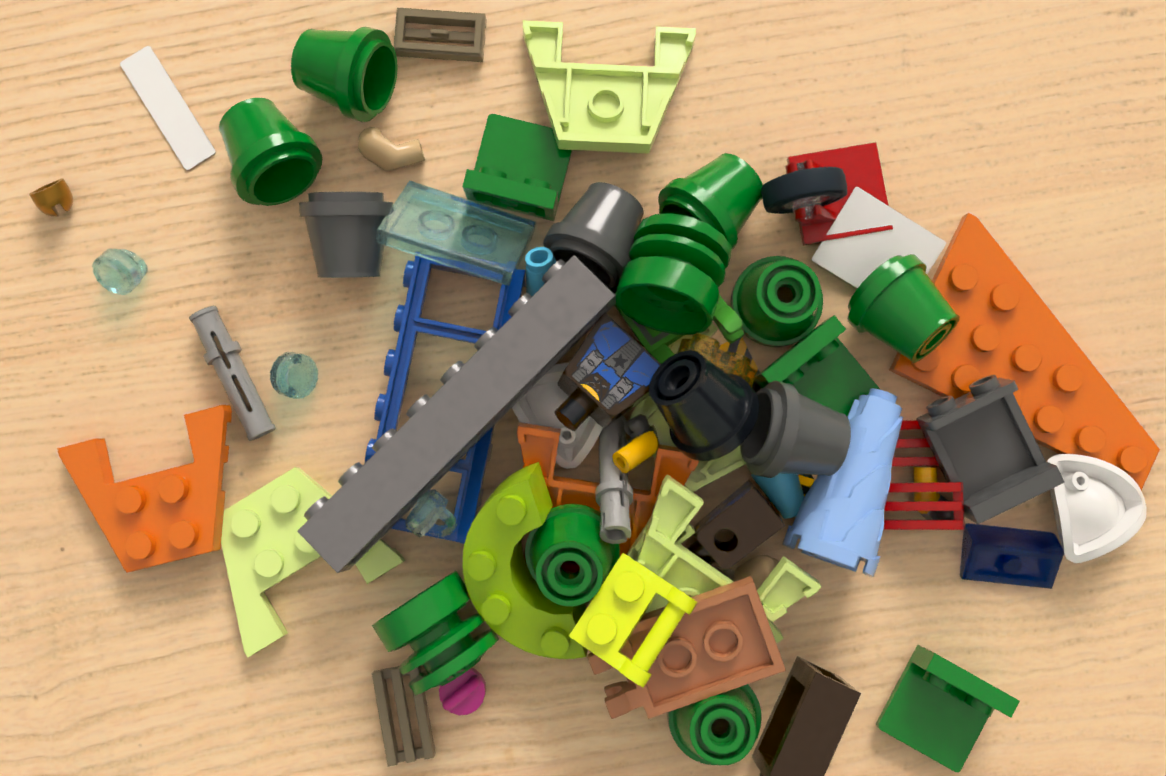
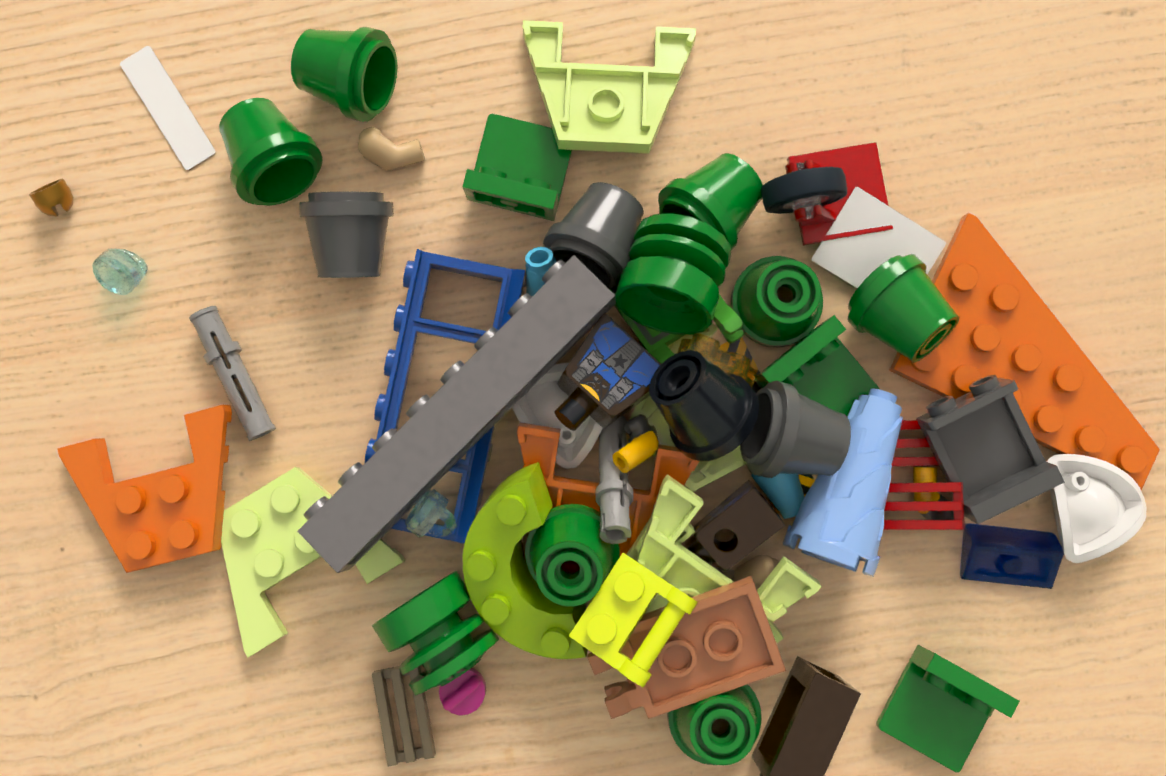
(294, 375): clear light blue tile -> none
(440, 51): dark tan tile -> none
(456, 232): clear light blue tile -> none

